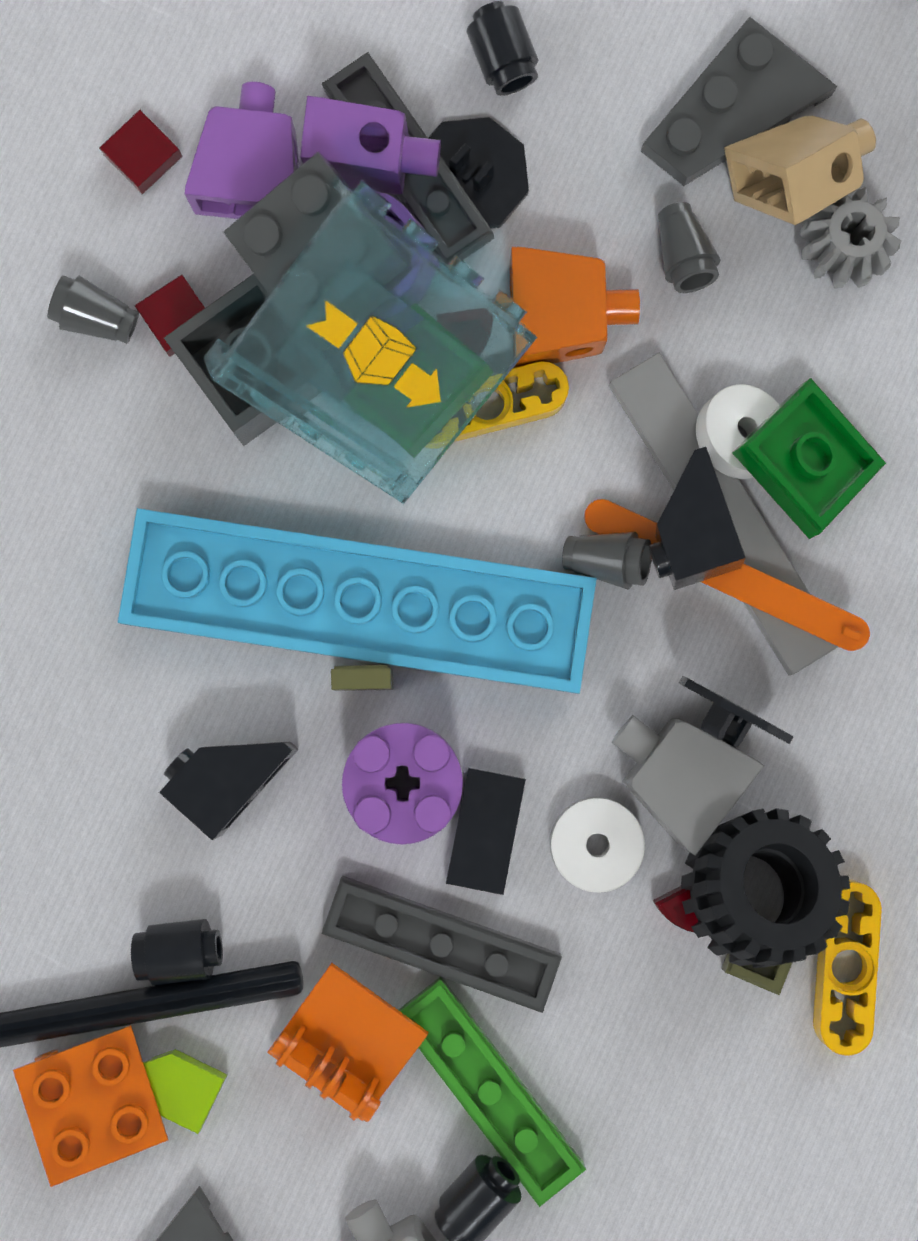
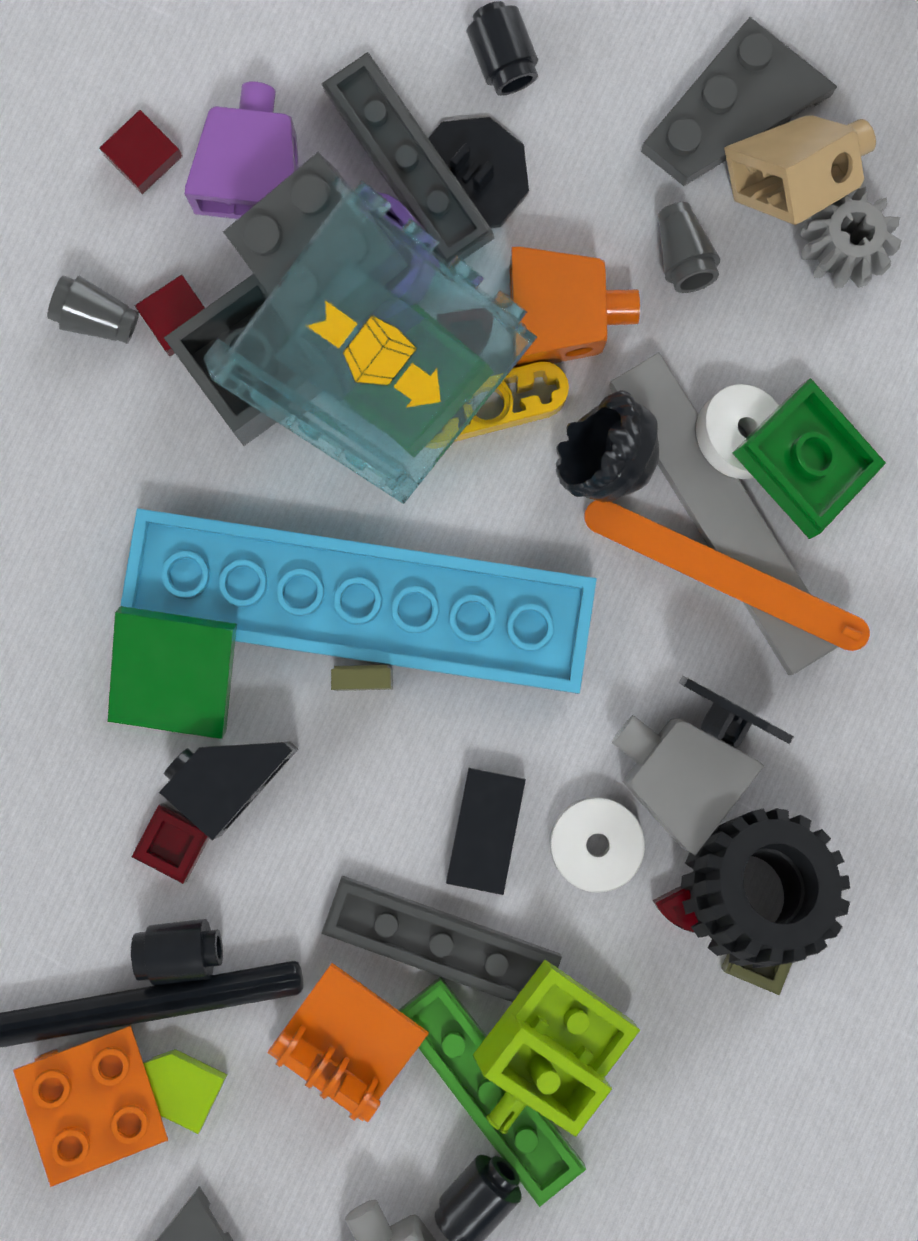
(171, 672): none -> green tile
(171, 844): none -> dark red tile
(353, 132): medium lavender torso -> none
(378, 807): medium lavender brick -> none
(554, 1051): none -> lime plate
(609, 450): none -> black hair
(611, 558): dark grey cone -> none
(696, 529): black slope -> none
(863, 1011): yellow beam -> none

